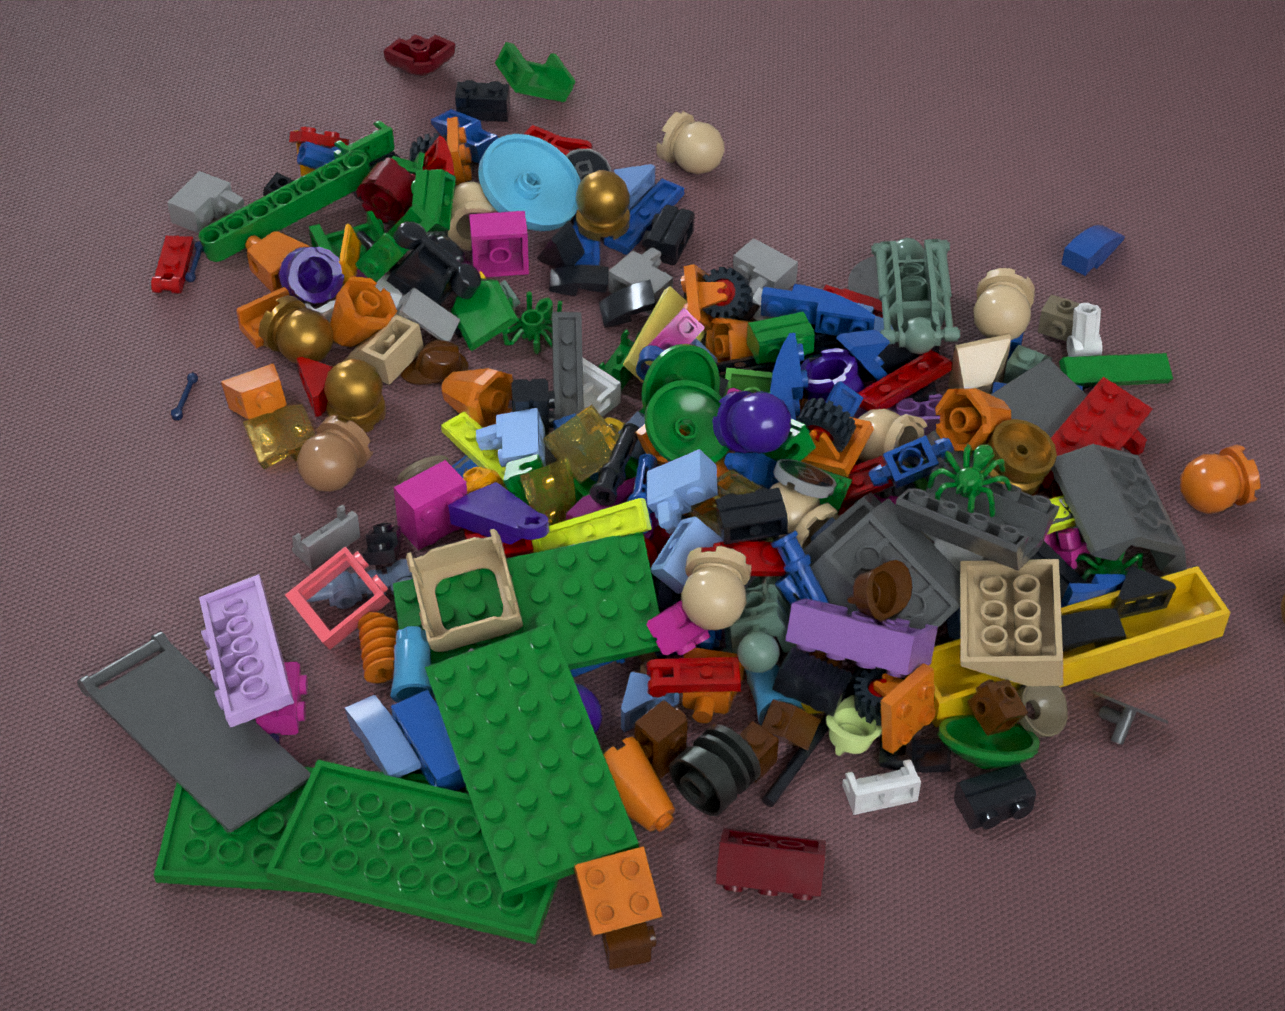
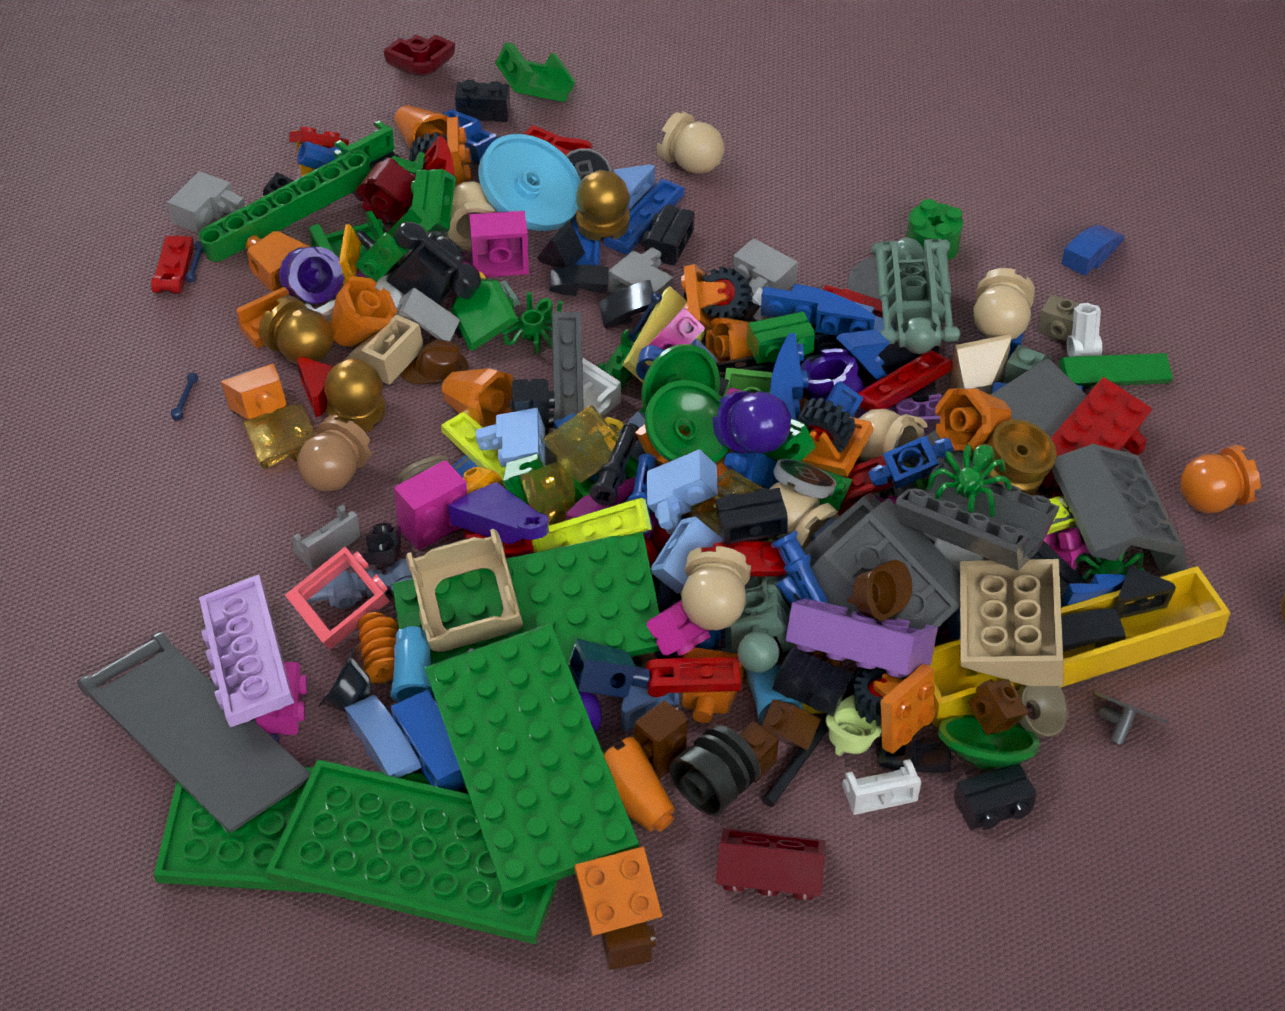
(351, 684): none -> black piece
(417, 122): none -> orange cone
(605, 669): none -> dark blue torso
(656, 298): none -> dark blue hinge
(936, 221): none -> green brick

